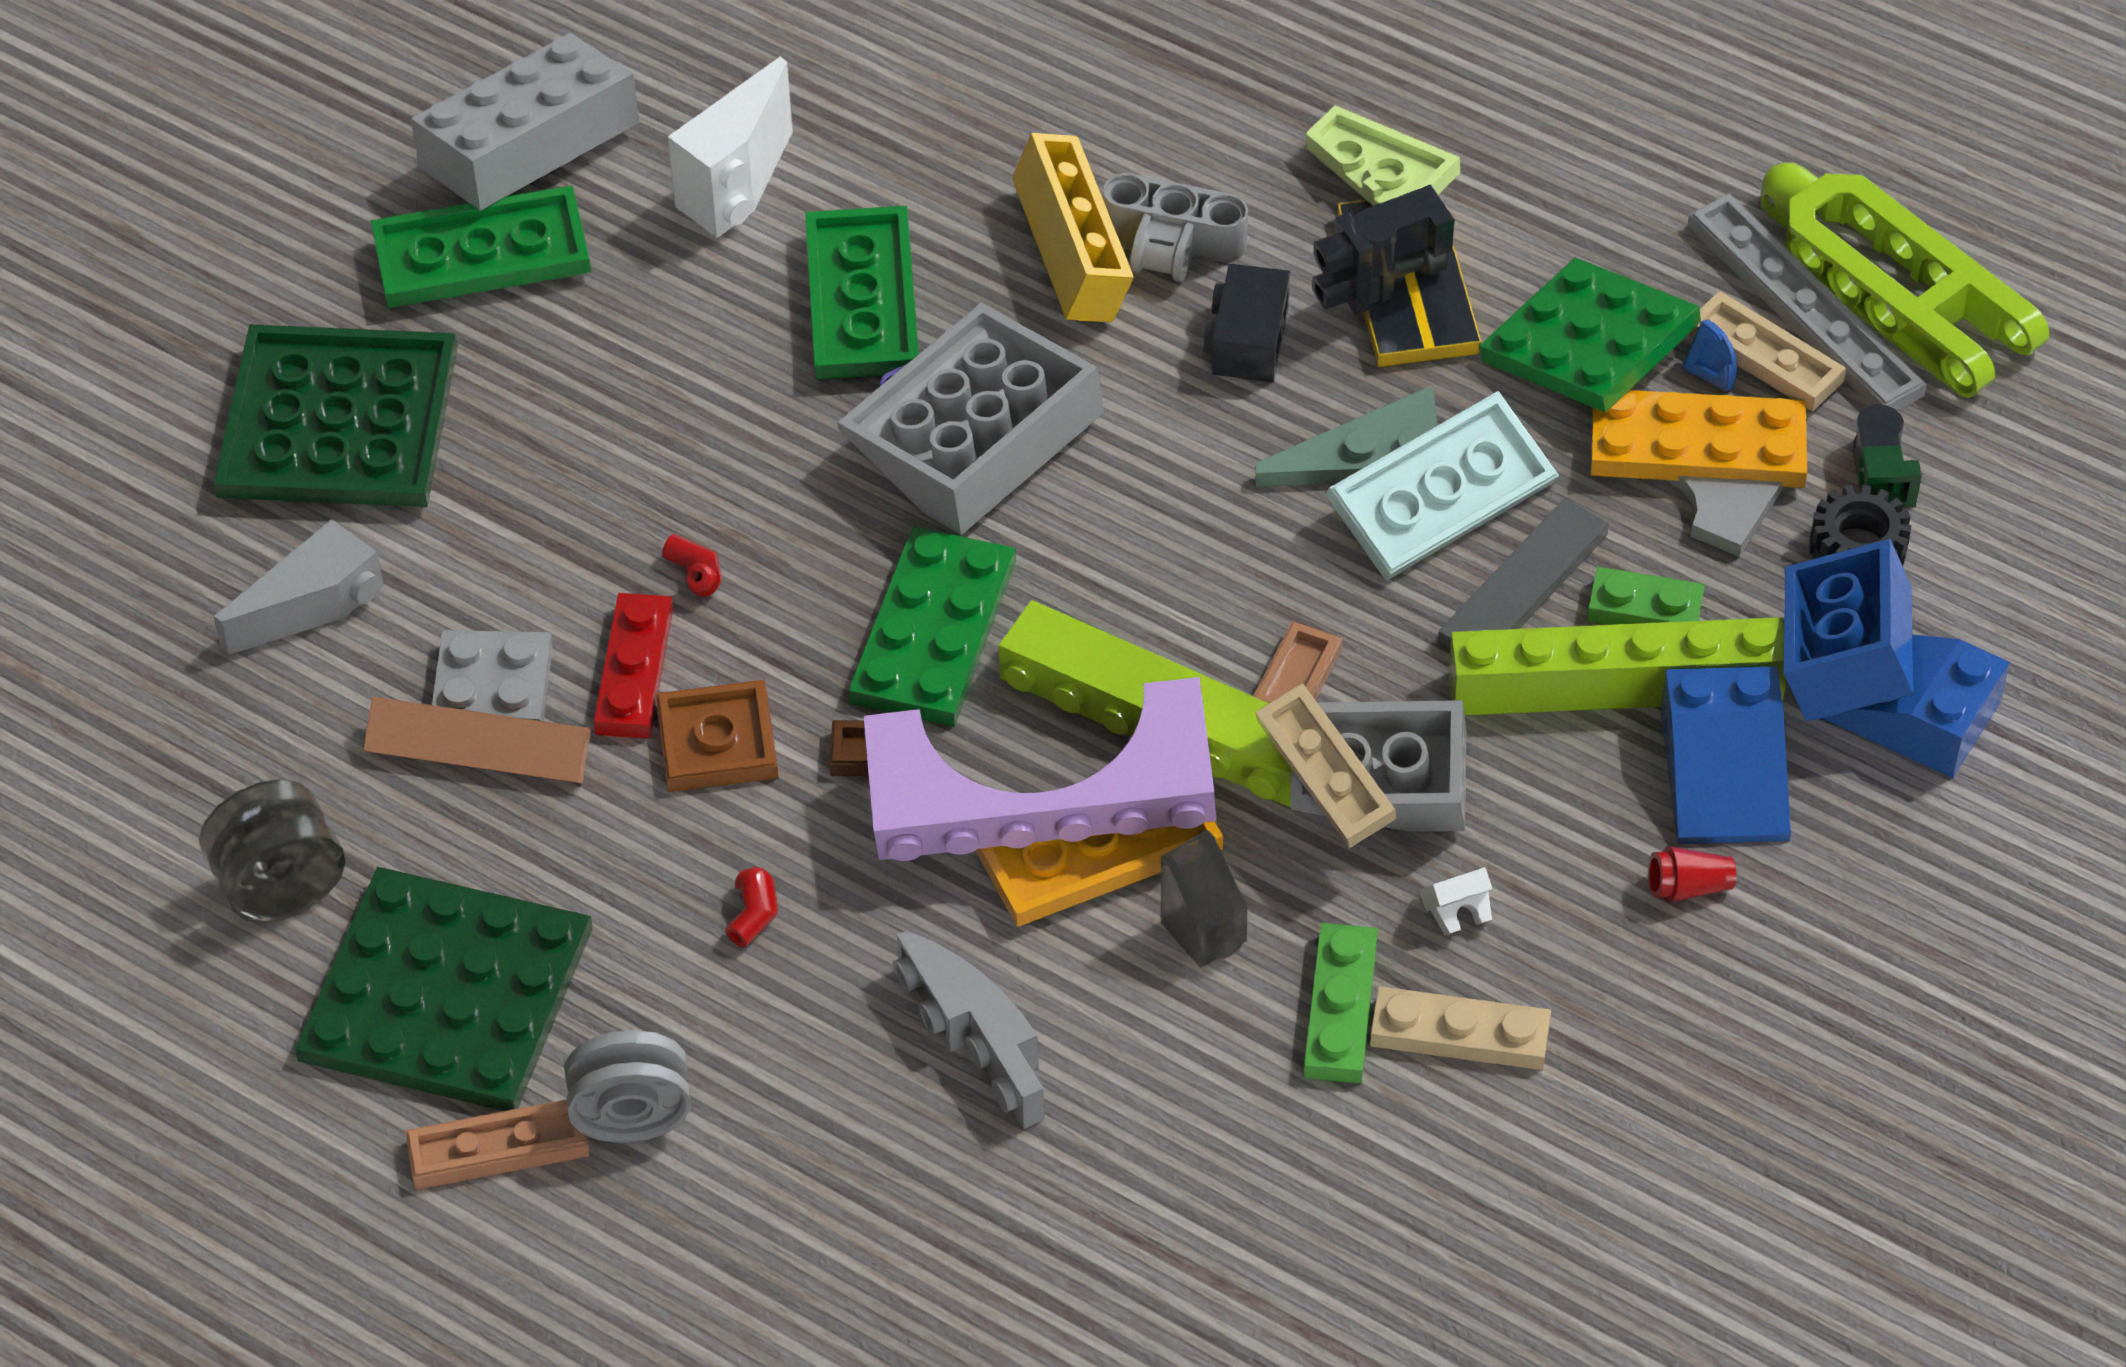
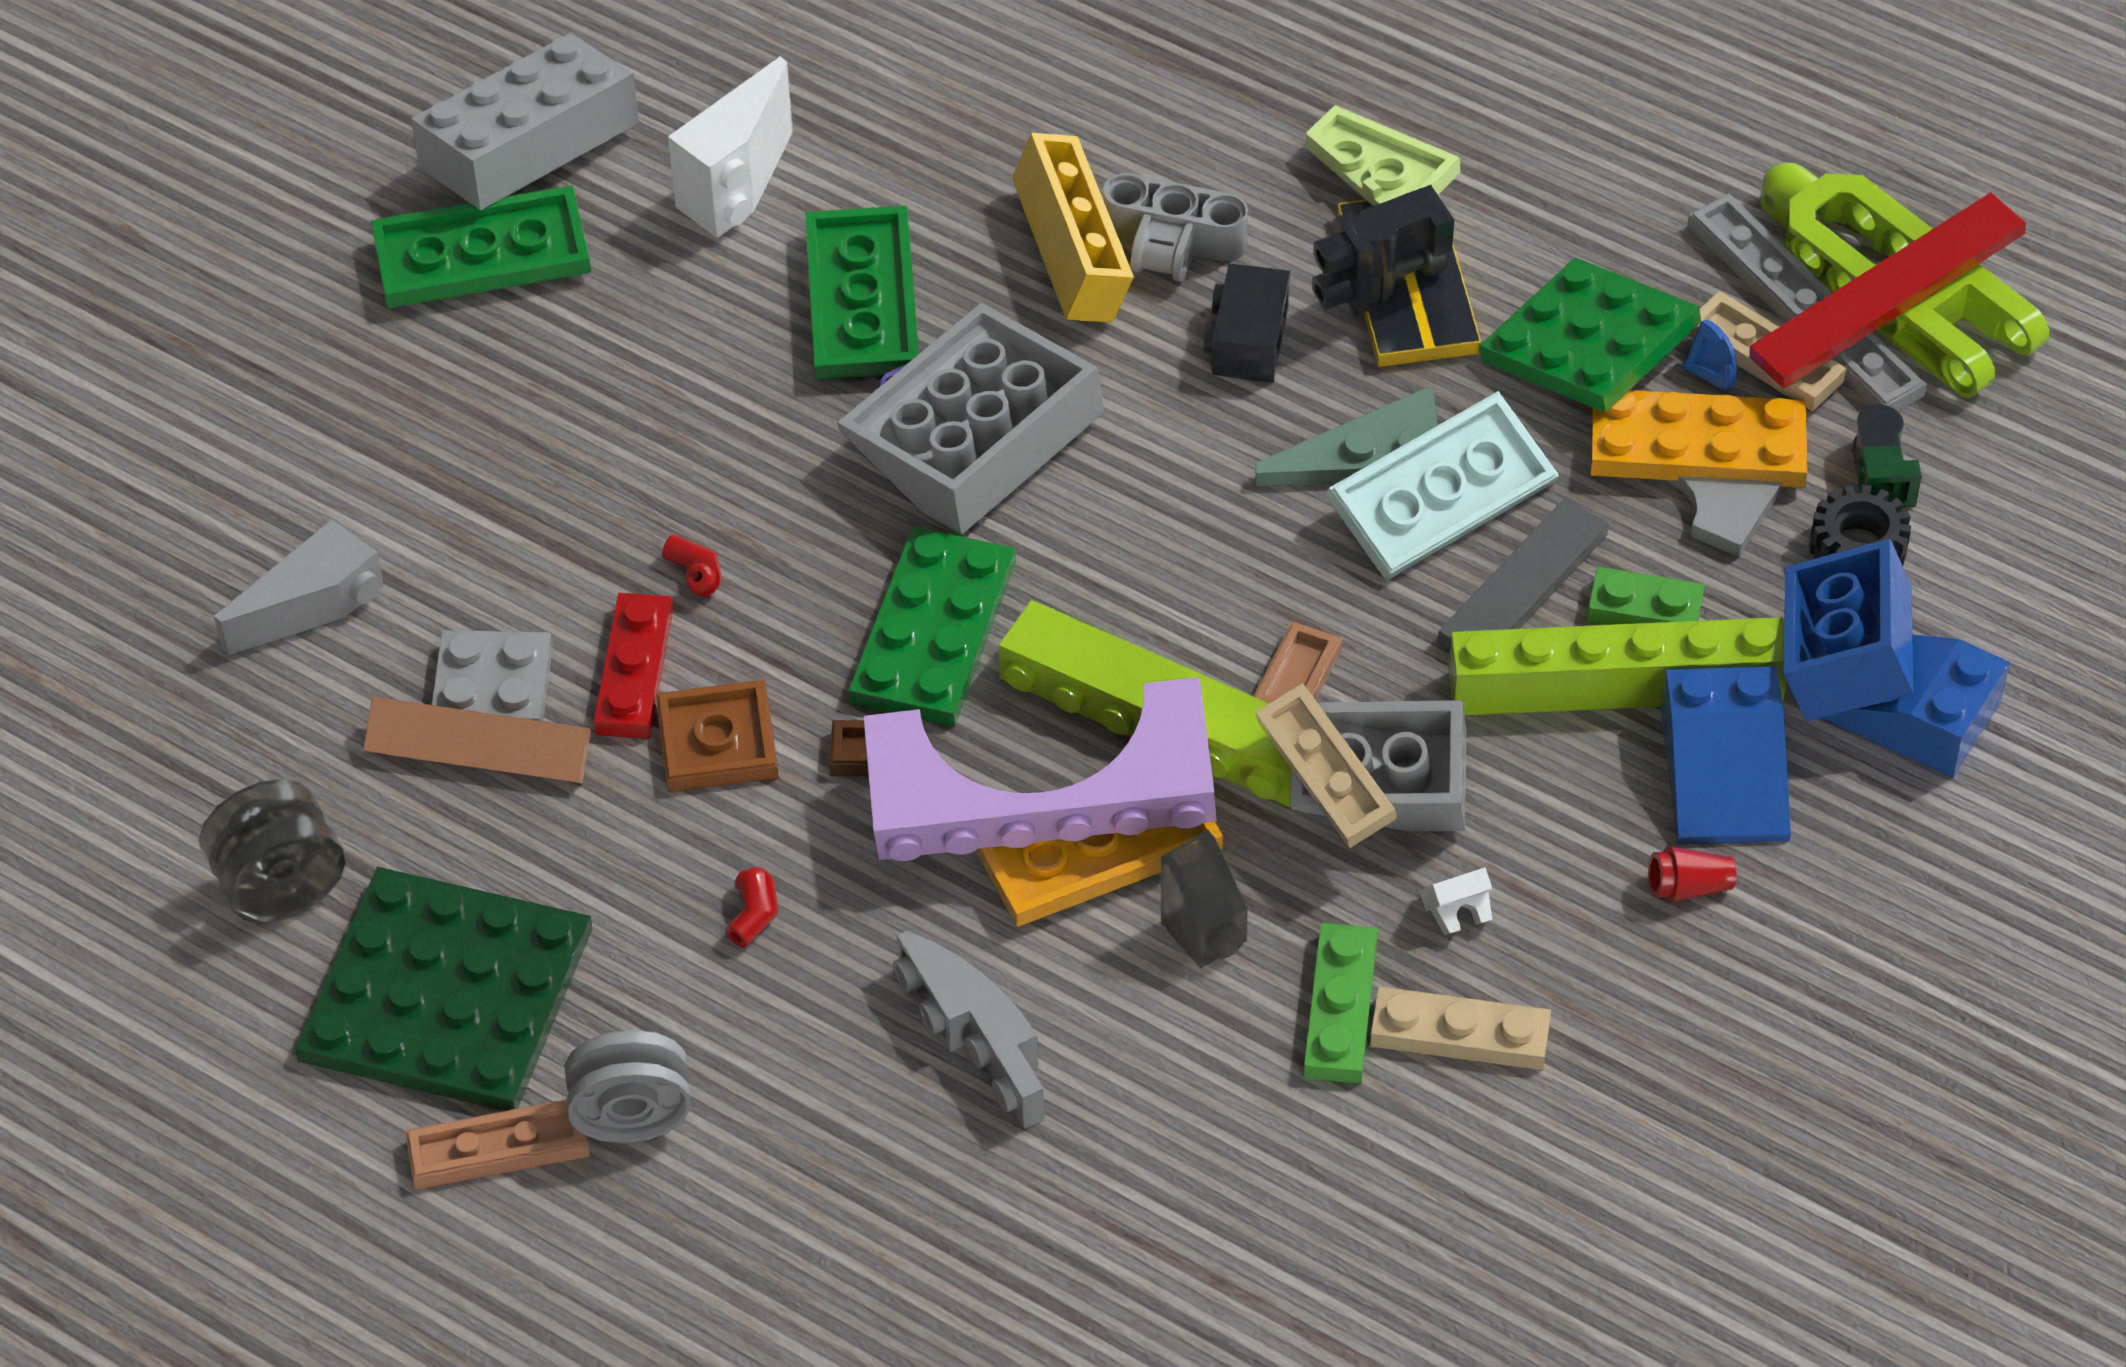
(337, 415): dark green plate -> none
(1887, 290): none -> red tile

